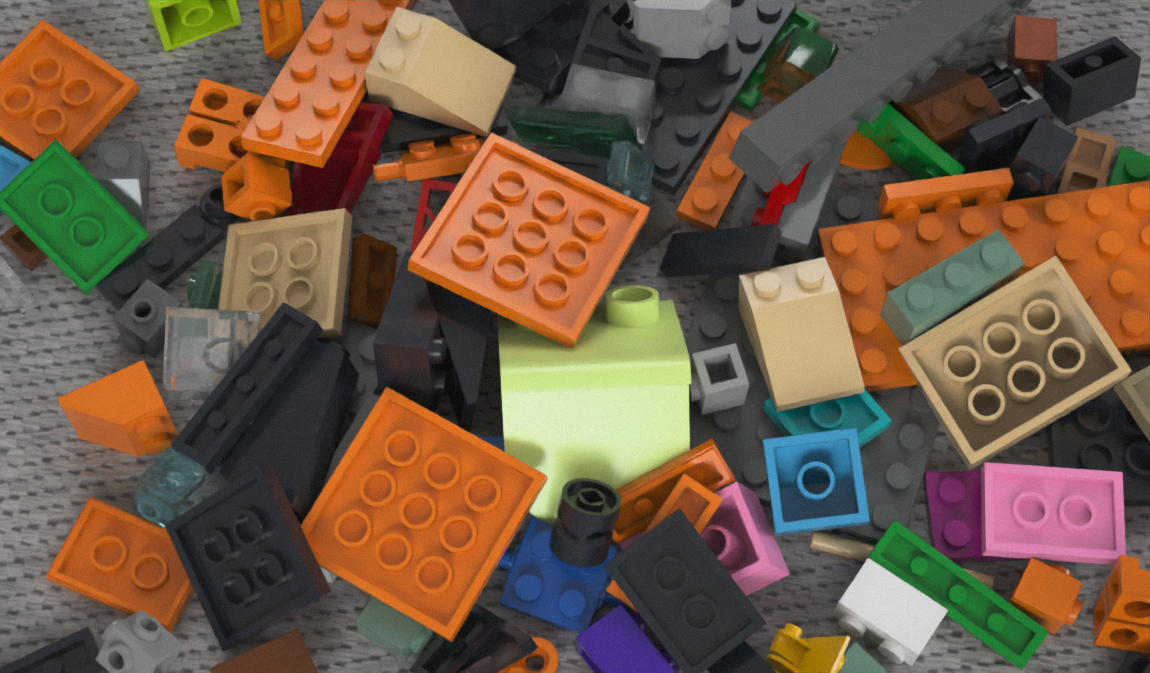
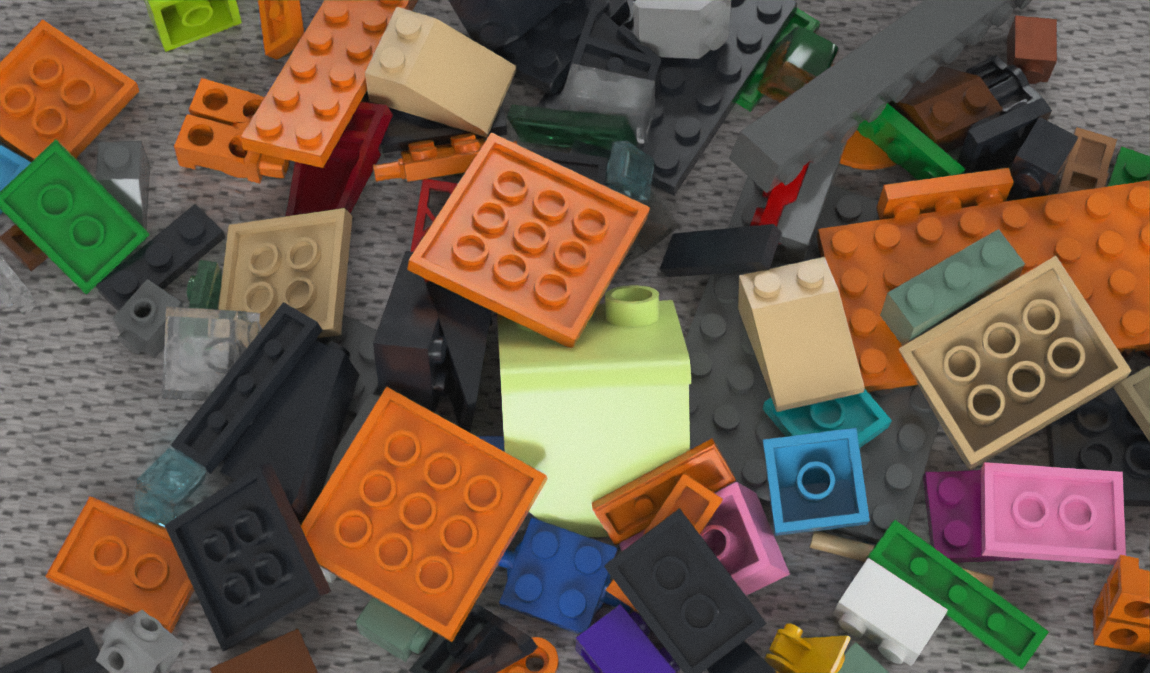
(122, 412): orange slope -> none
(212, 206): black plate -> none
(256, 189): orange brick -> none
(370, 279): reddish brown plate -> none
(585, 522): black wheel -> none
(715, 180): orange plate -> none
(718, 379): light grey brick -> none
(1047, 595): orange brick -> none
(1091, 80): black brick -> none

